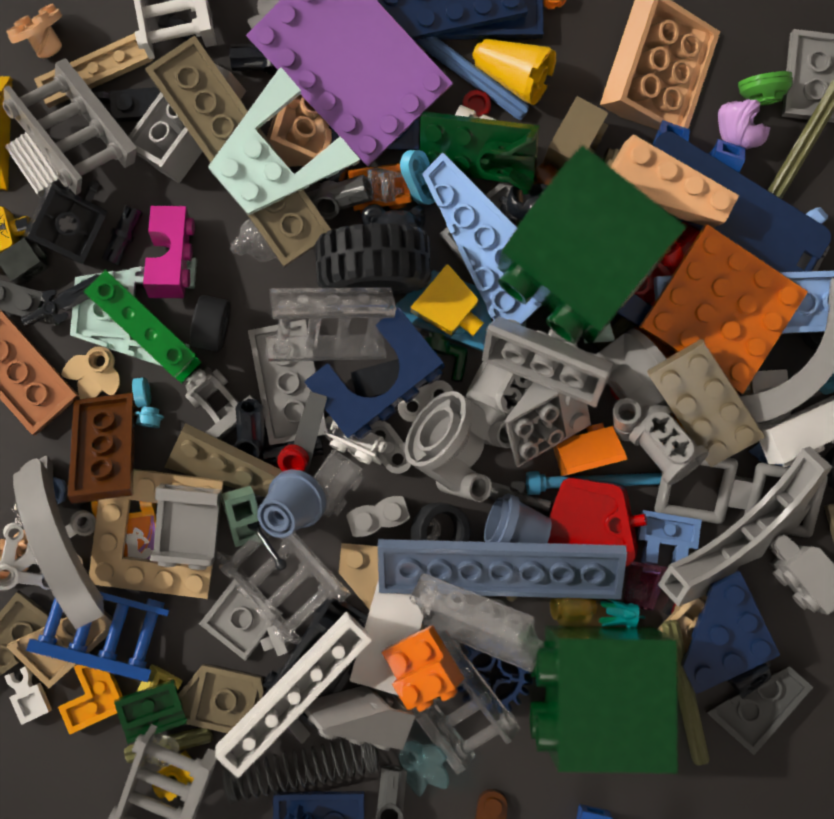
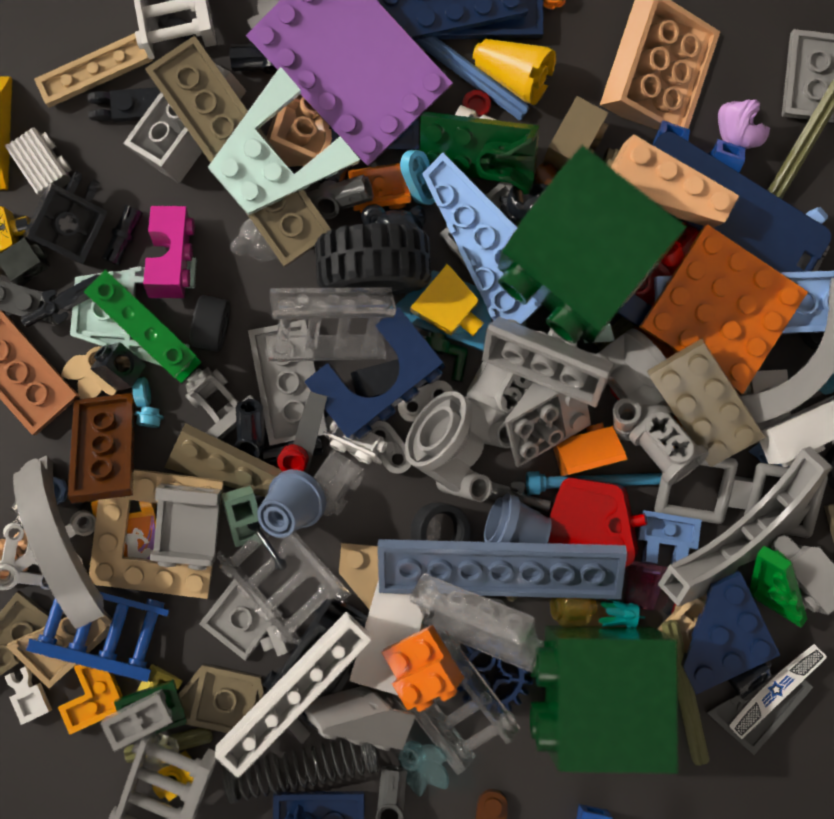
(38, 31): light nougat plate -> none
(82, 103): light grey fence -> none
(128, 366): none -> black brick
(137, 720): none -> light grey hinge
(370, 518): light grey brick -> none
(383, 184): clear tile -> none
(766, 87): bright green piece -> none
(777, 586): none -> green wing
(777, 690): none -> white sticker

